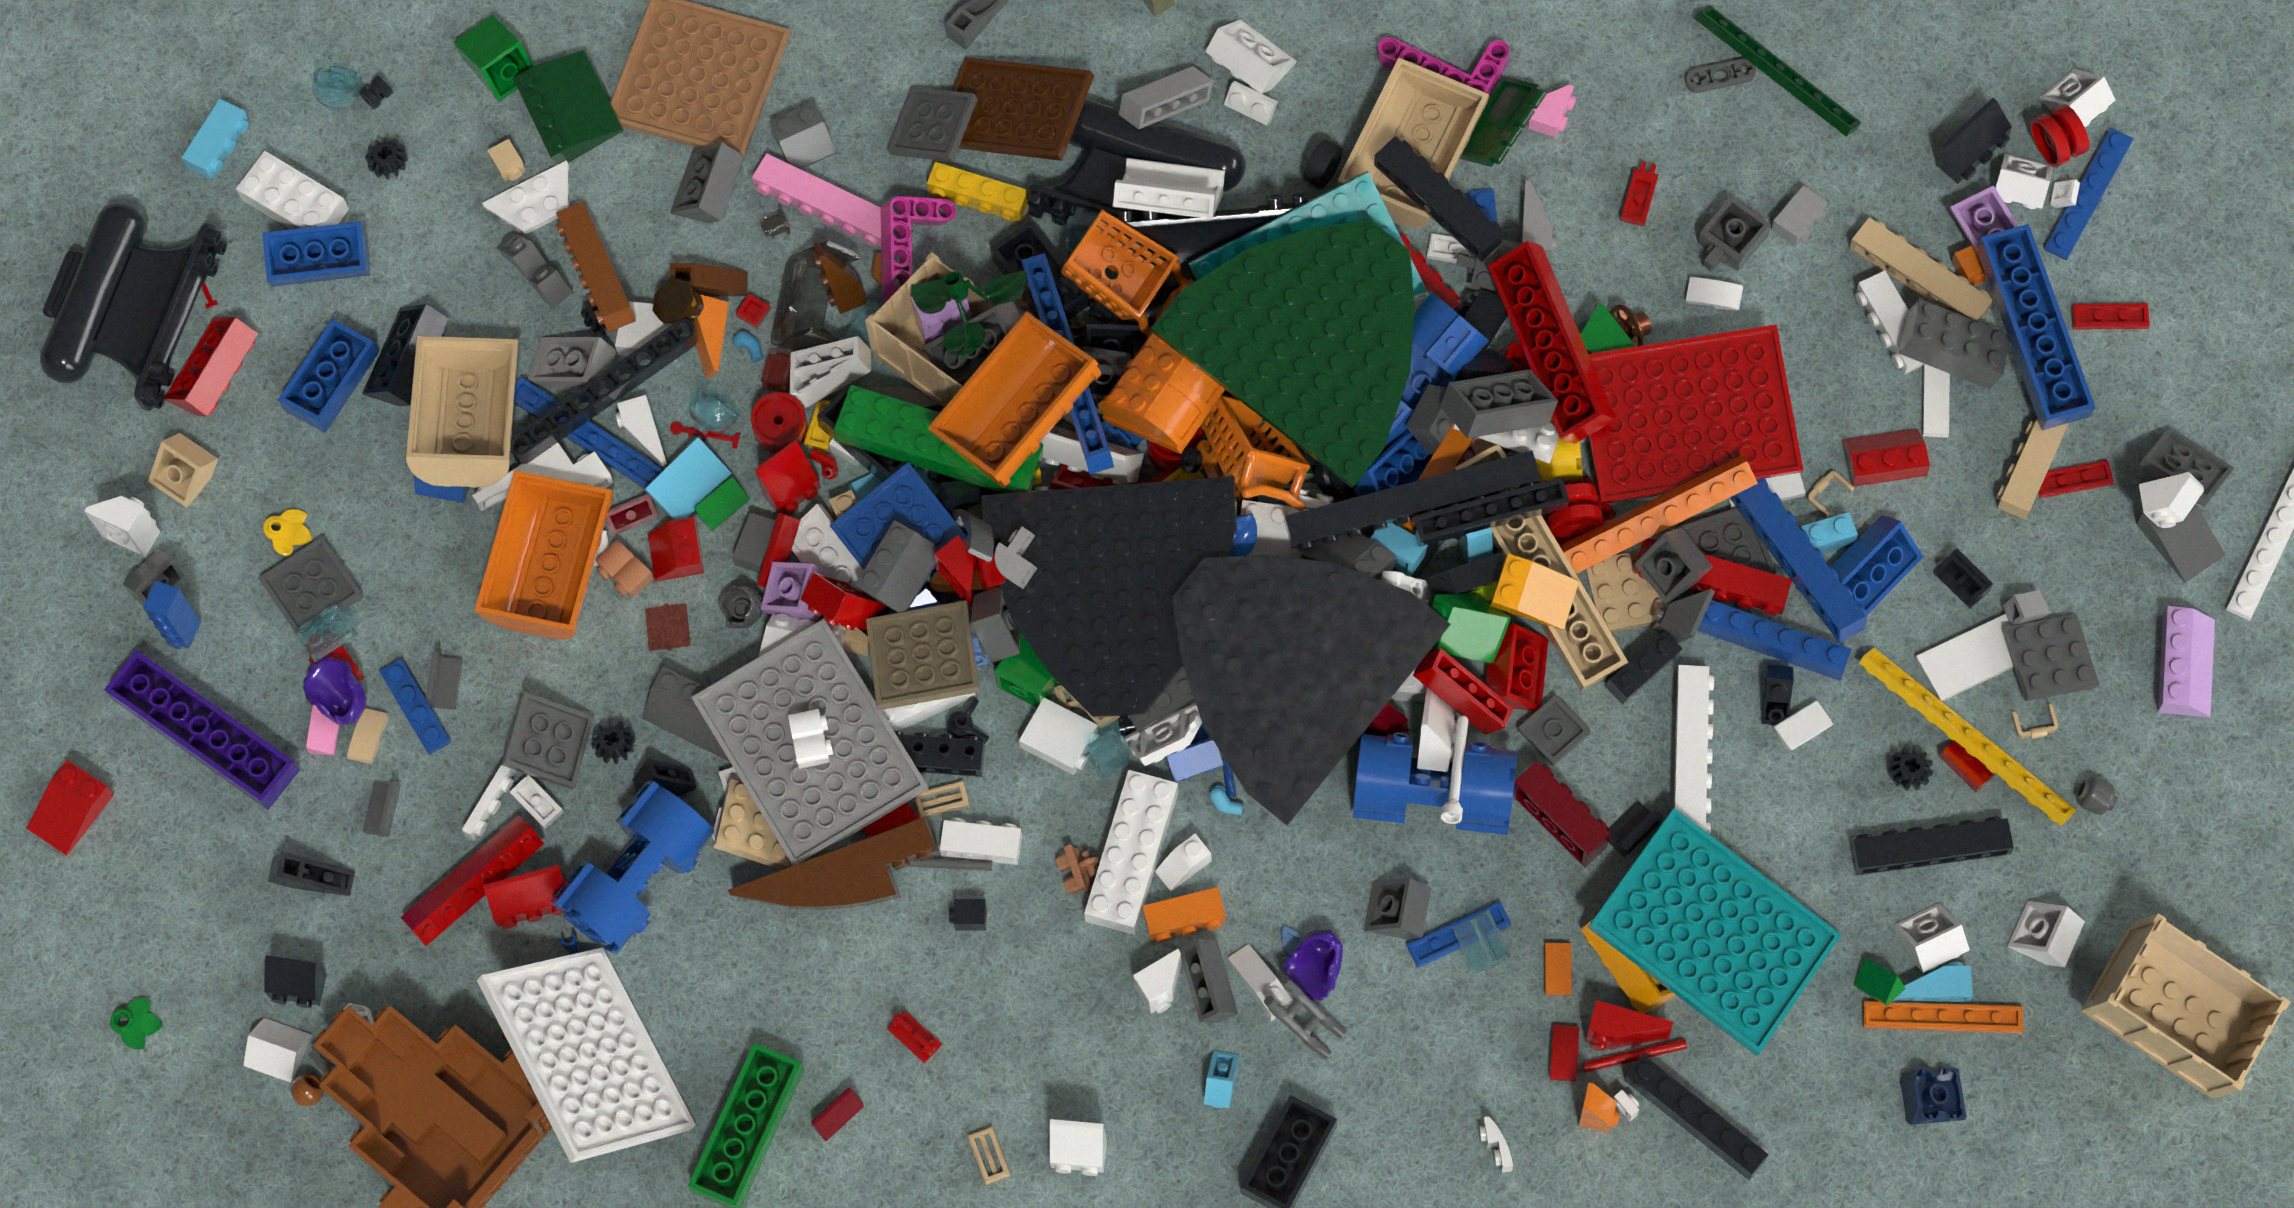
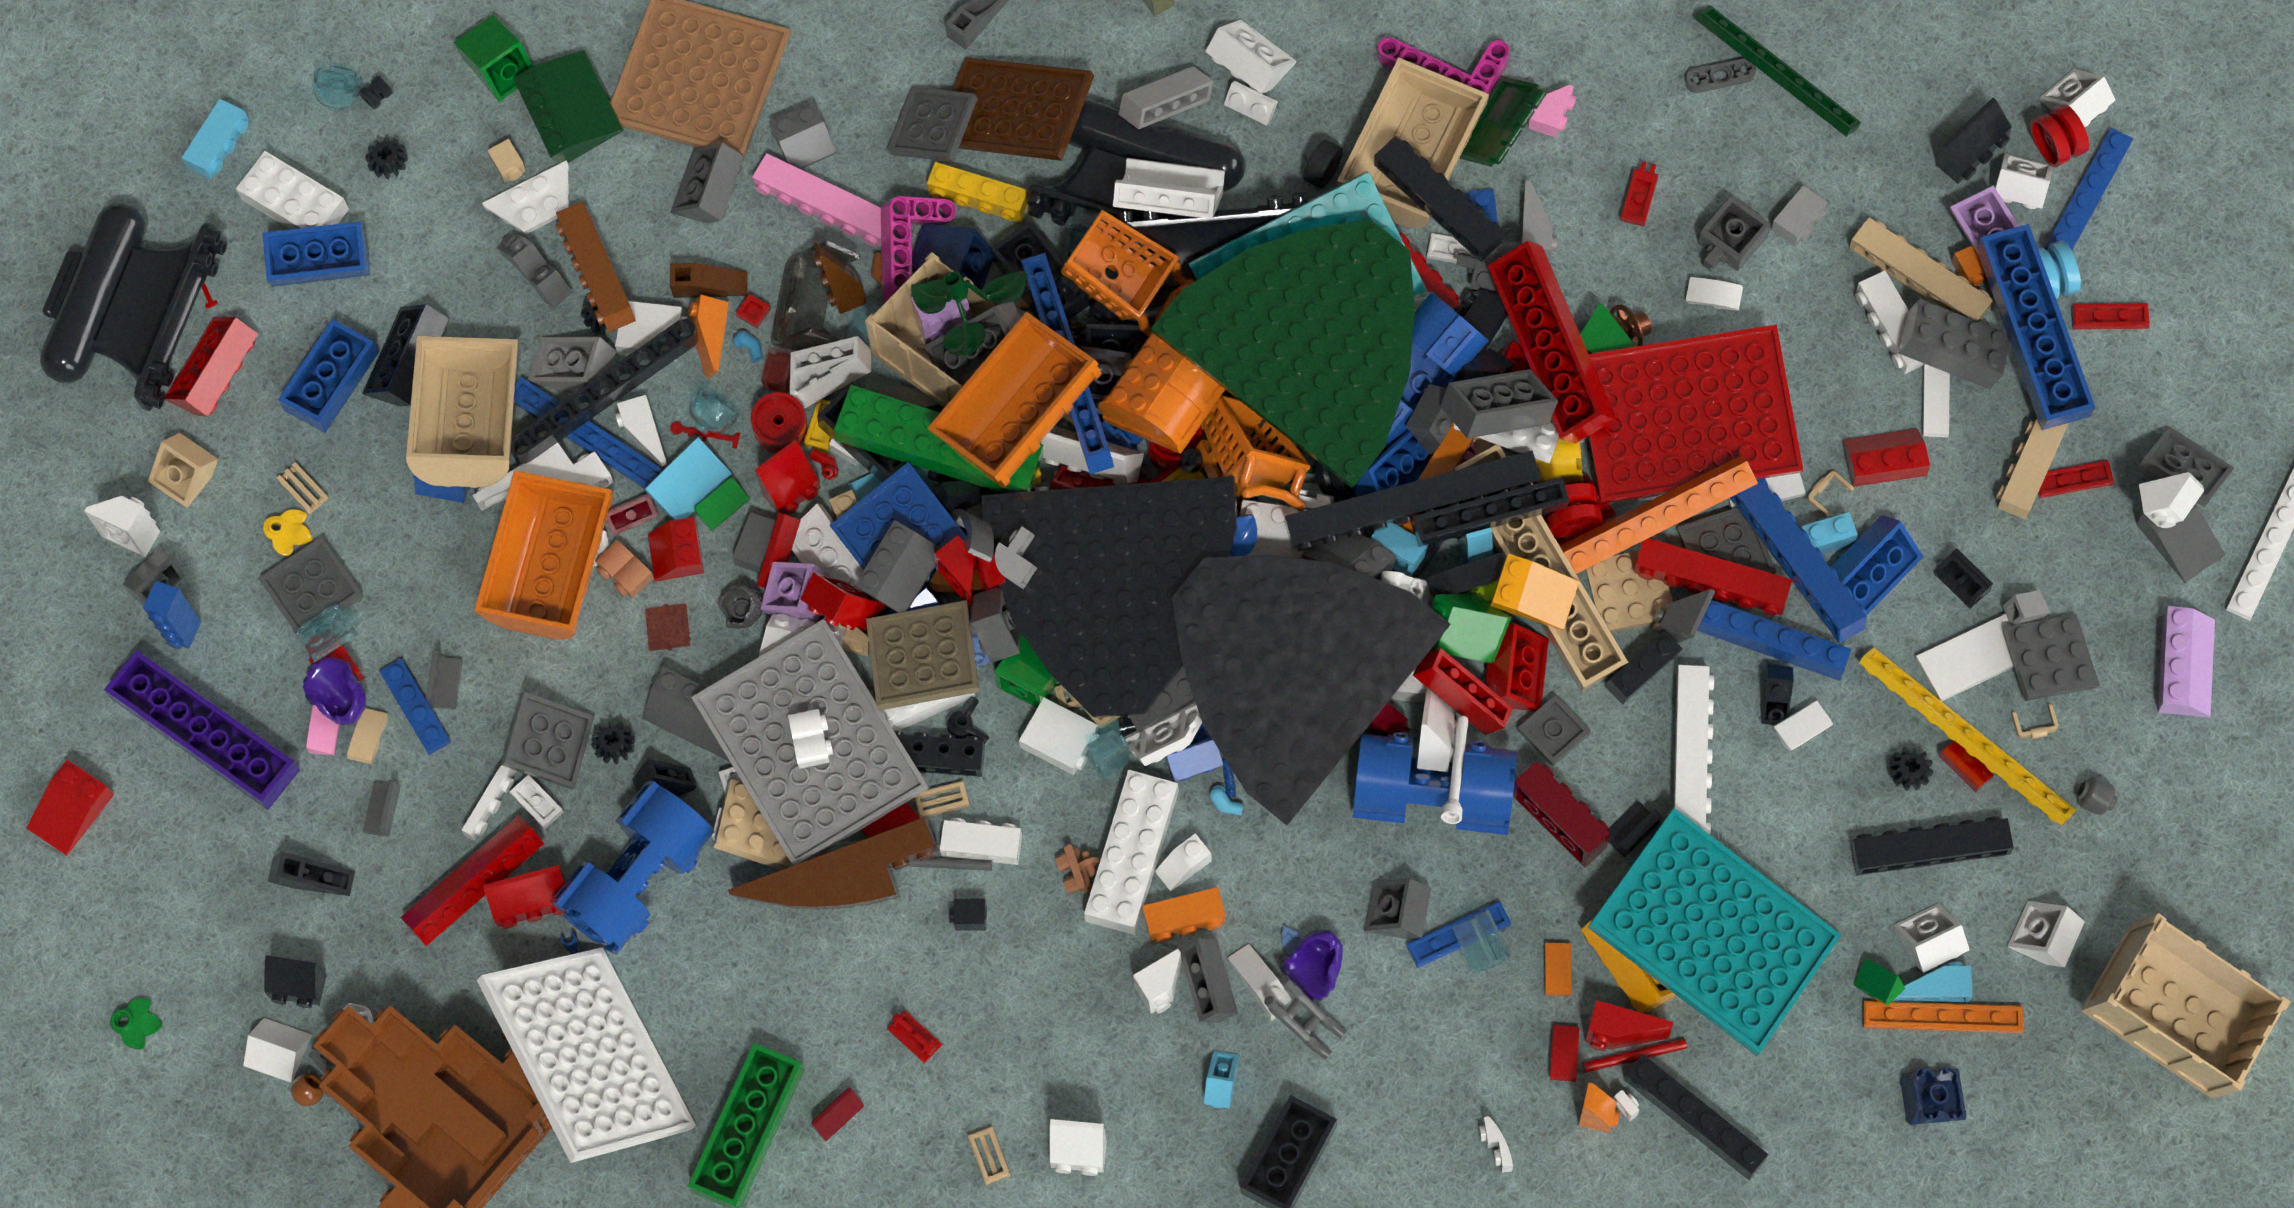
(289, 473): none -> tan tile
(676, 302): dark brown hat -> none
(775, 225): clear smoke brick -> none
(957, 248): none -> dark blue slope
(1673, 564): dark grey slope -> none
(2061, 268): none -> medium azure wheel
(2065, 193): white tile -> none

